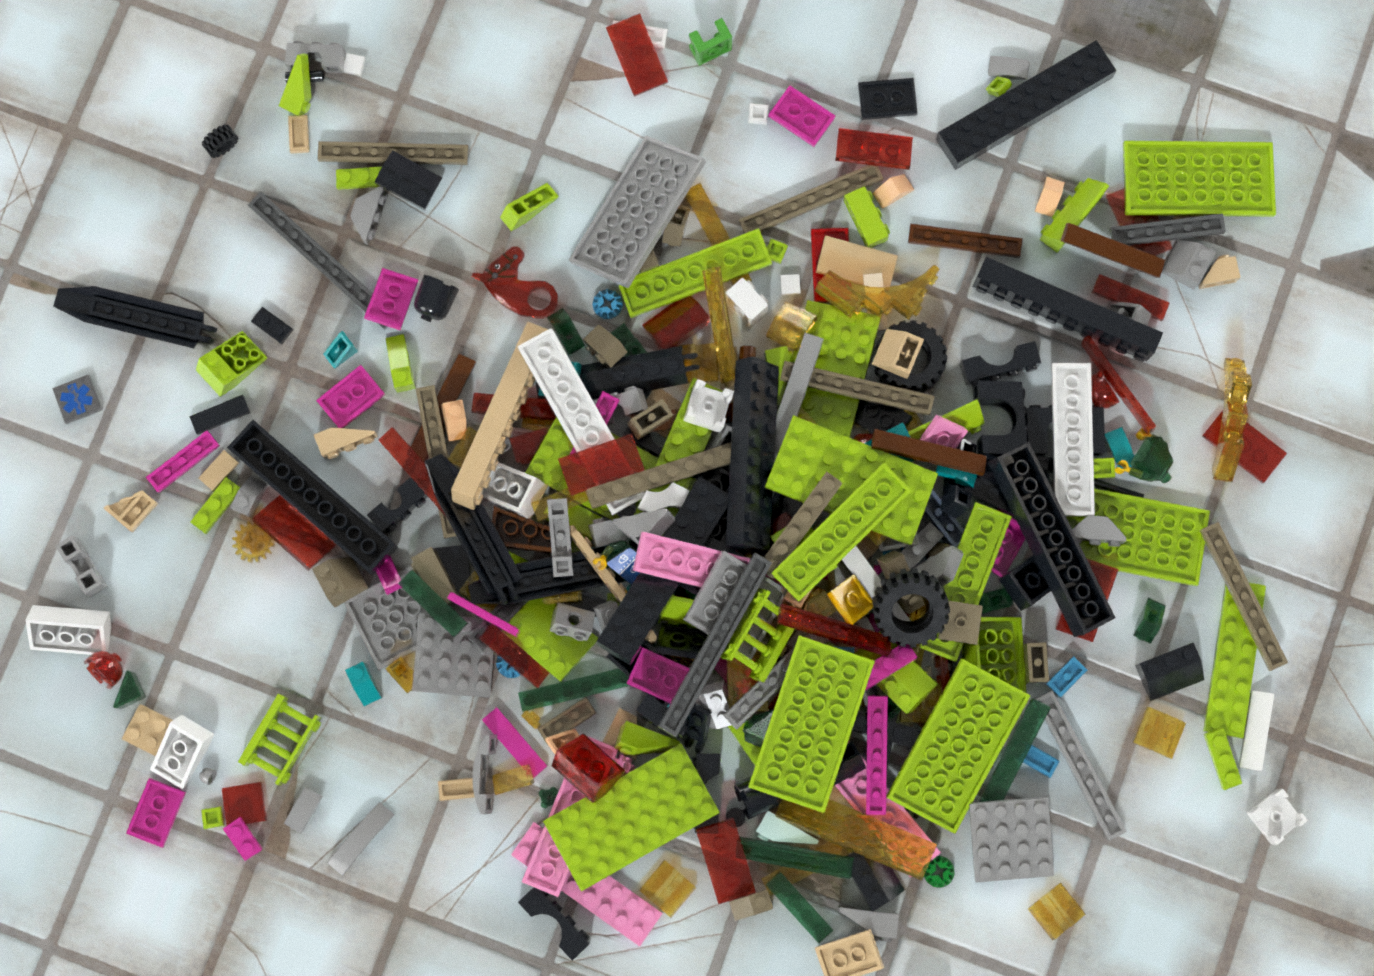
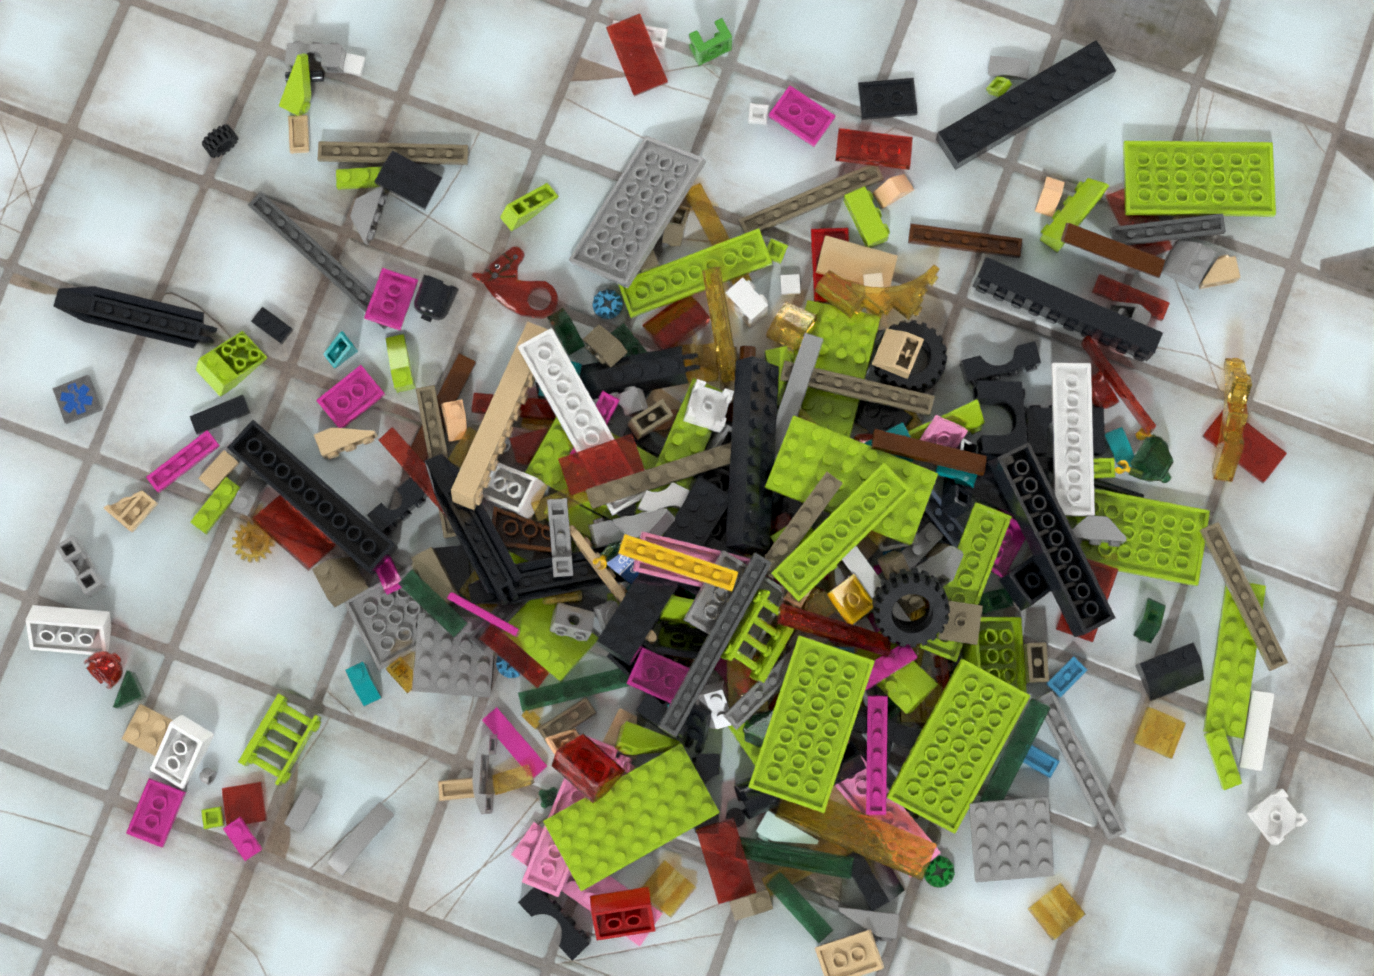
(622, 913): none -> red slope
(678, 562): none -> yellow plate

